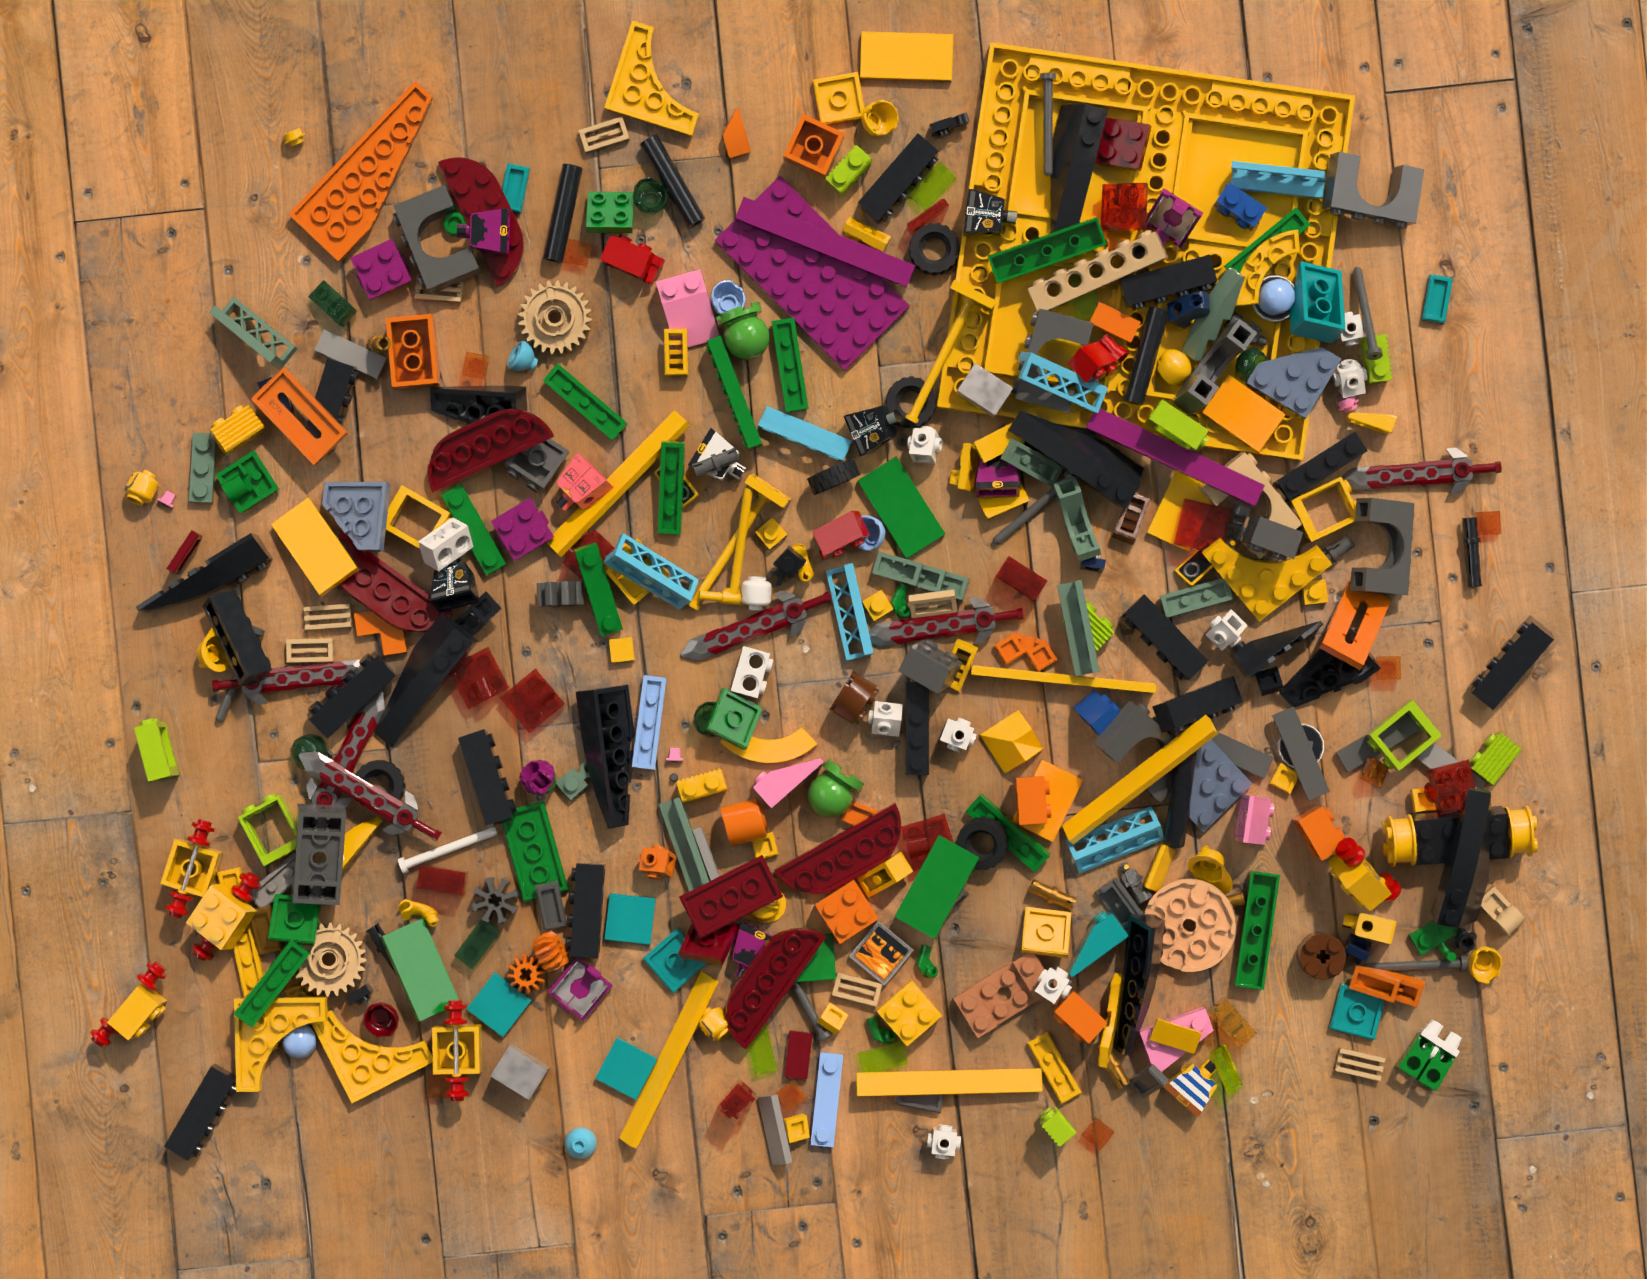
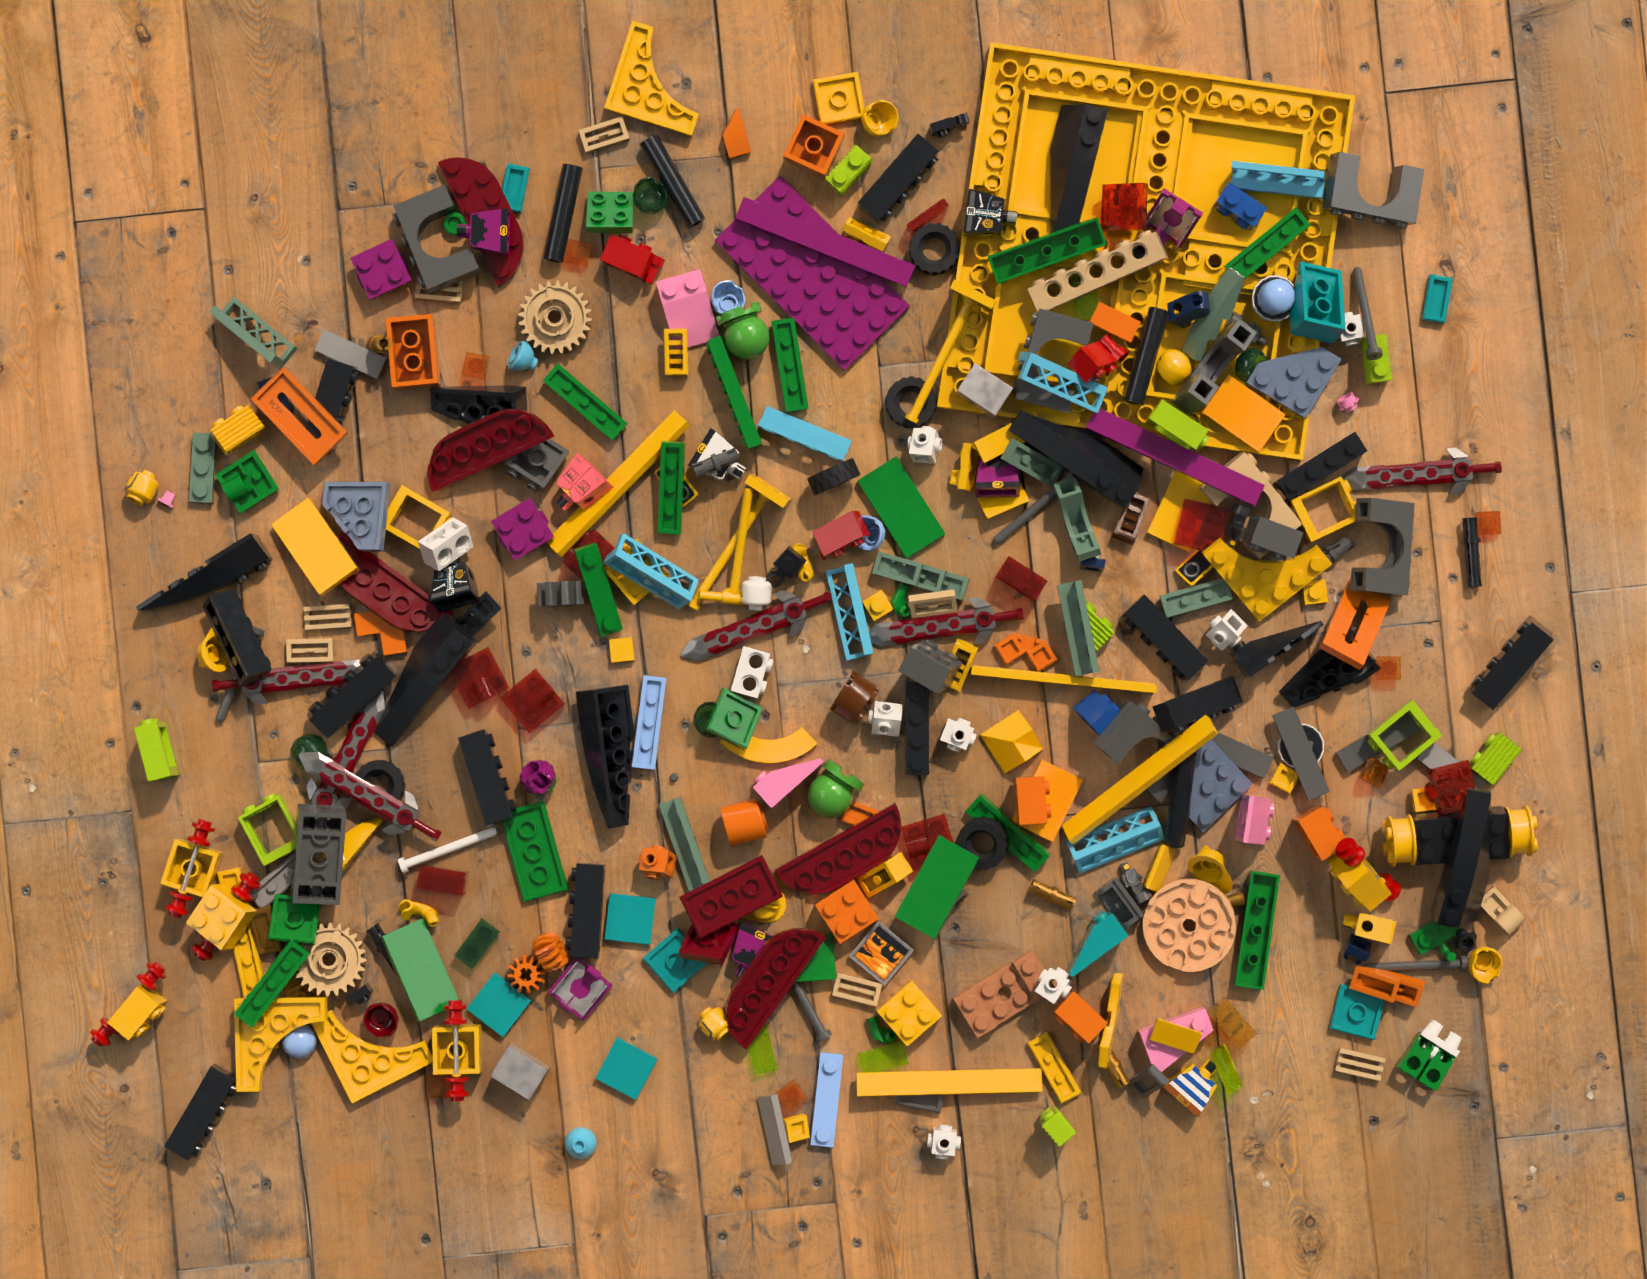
(184, 552): dark red tile -> none
(294, 137): yellow plate -> none
(332, 303): clear green plate -> none
(353, 192): orange wing -> none
(484, 545): green plate -> none
(492, 906): dark grey gear -> none
(551, 905): dark grey tile -> none
(573, 782): sand green plate -> none
(668, 1059): yellow tile -> none
(674, 755): bright pink piece -> none
(702, 785): yellow brick -> none
(706, 853): light grey tile -> none
(736, 1099): clear red hinge -> none
(765, 846): yellow tile -> none
(771, 533): yellow plate -> none
(798, 1054): dark red tile -> none
(832, 1018): yellow plate -> none
(872, 428): black torso -> none
(906, 56): yellow tile -> none
(924, 963): green arm -> none
(932, 186): clear neon green tile -> none
(1046, 932): yellow tile -> none
(1047, 79): dark grey bar -> none
(1097, 1133): clear orange plate -> none
(1123, 144): dark red plate -> none
(1138, 977): black wedge -> none
(1167, 282): black brick -> none
(1260, 262): yellow tile -> none
(1269, 681): black plate -> none
(1331, 964): reddish brown brick -> none
(1350, 378): white brick -> none
(1376, 422): yellow slope -> none

